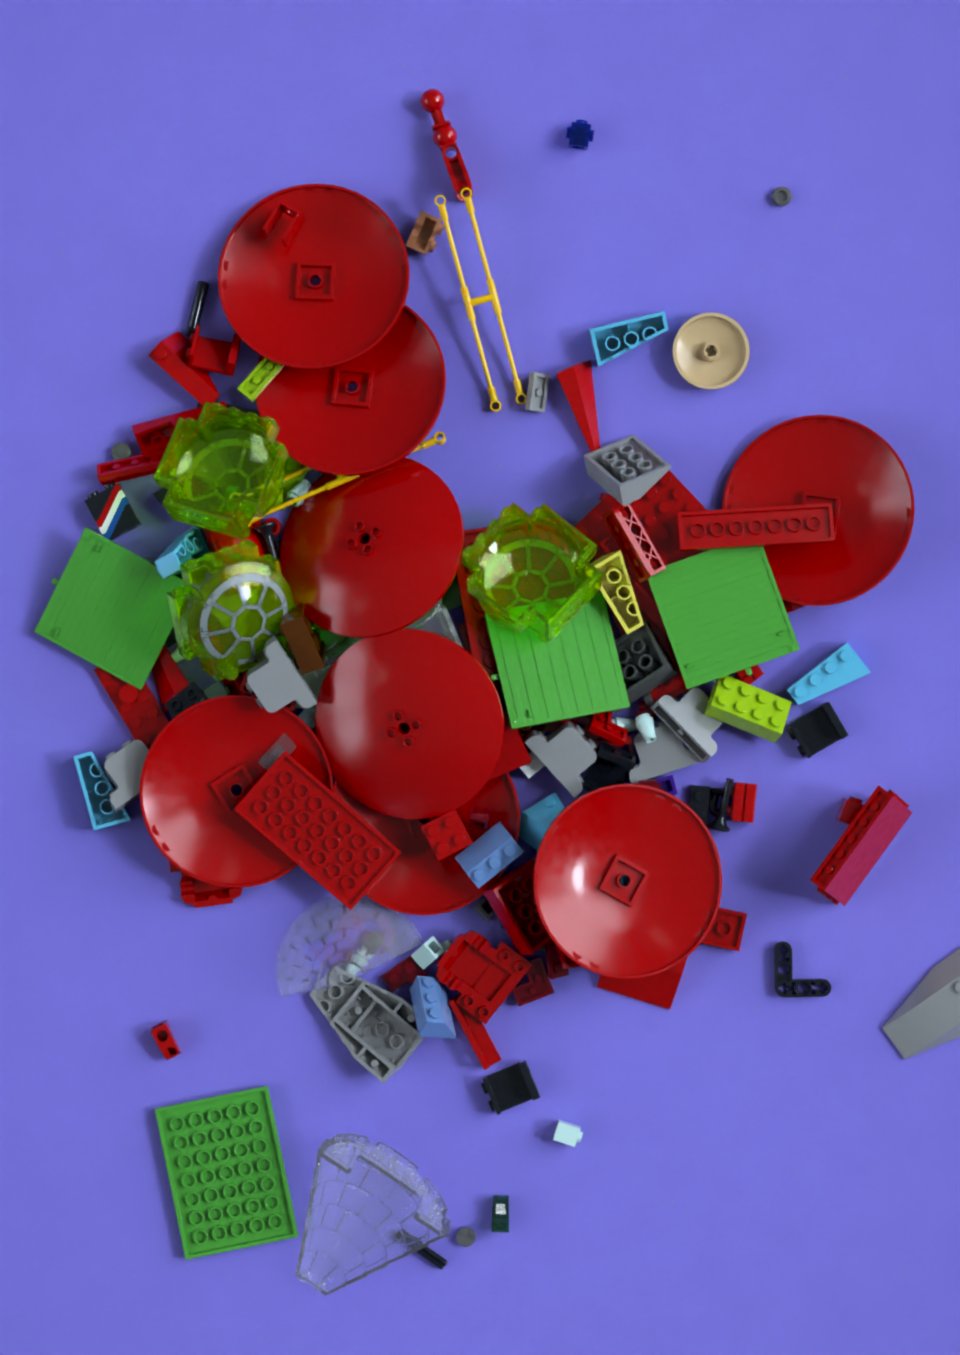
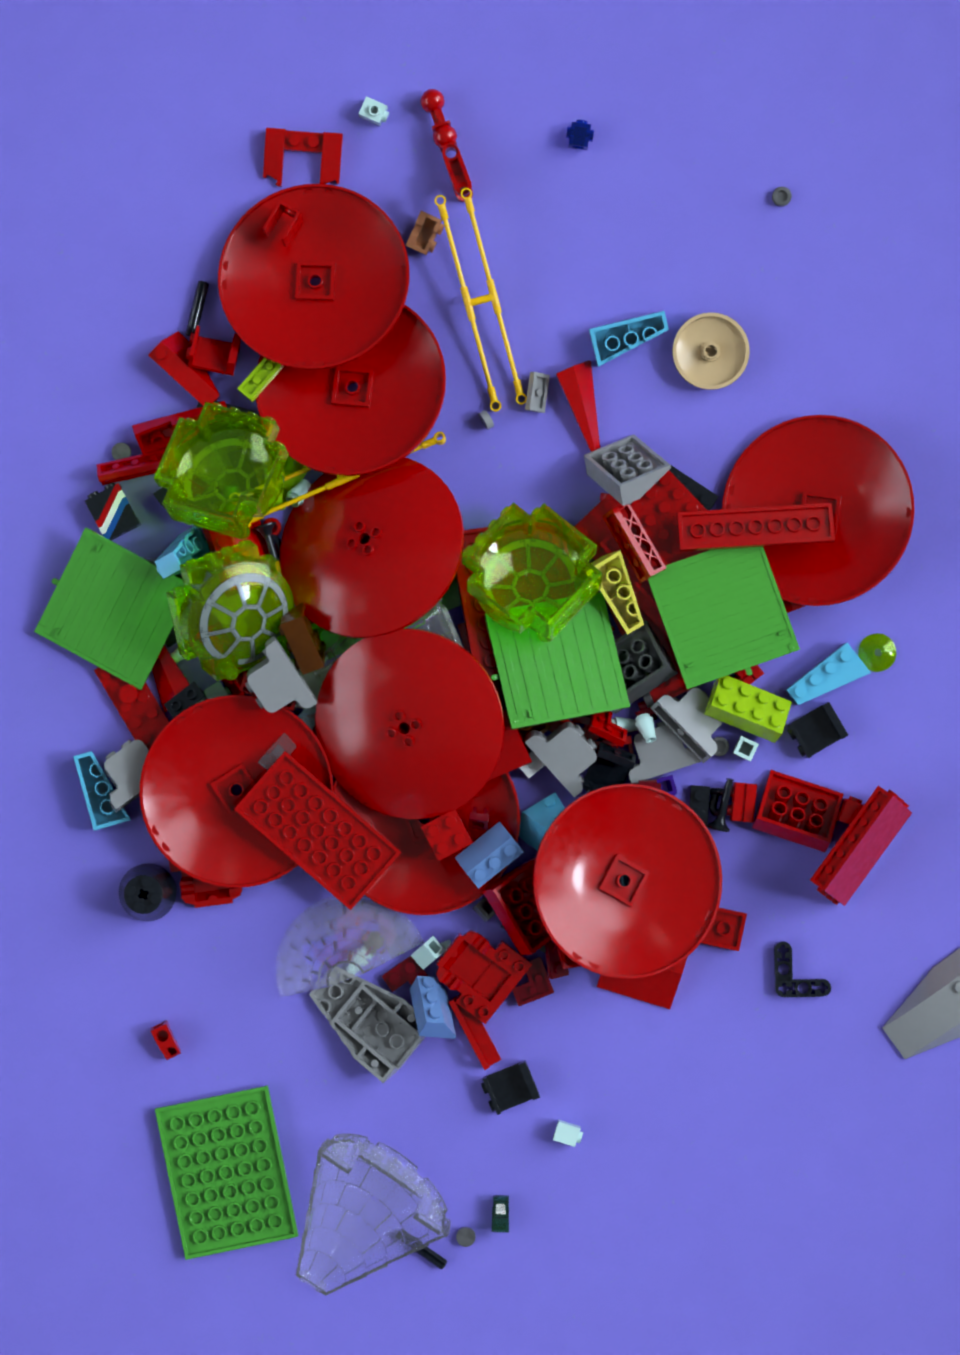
(159, 885): none -> black cone
(282, 140): none -> red wedge
(374, 111): none -> light aqua brick
(486, 419): none -> light grey tile
(701, 493): none -> black plate
(722, 746): none -> light grey tile
(745, 748): none -> light aqua brick
(798, 811): none -> red slope
(867, 652): none -> clear neon green dish

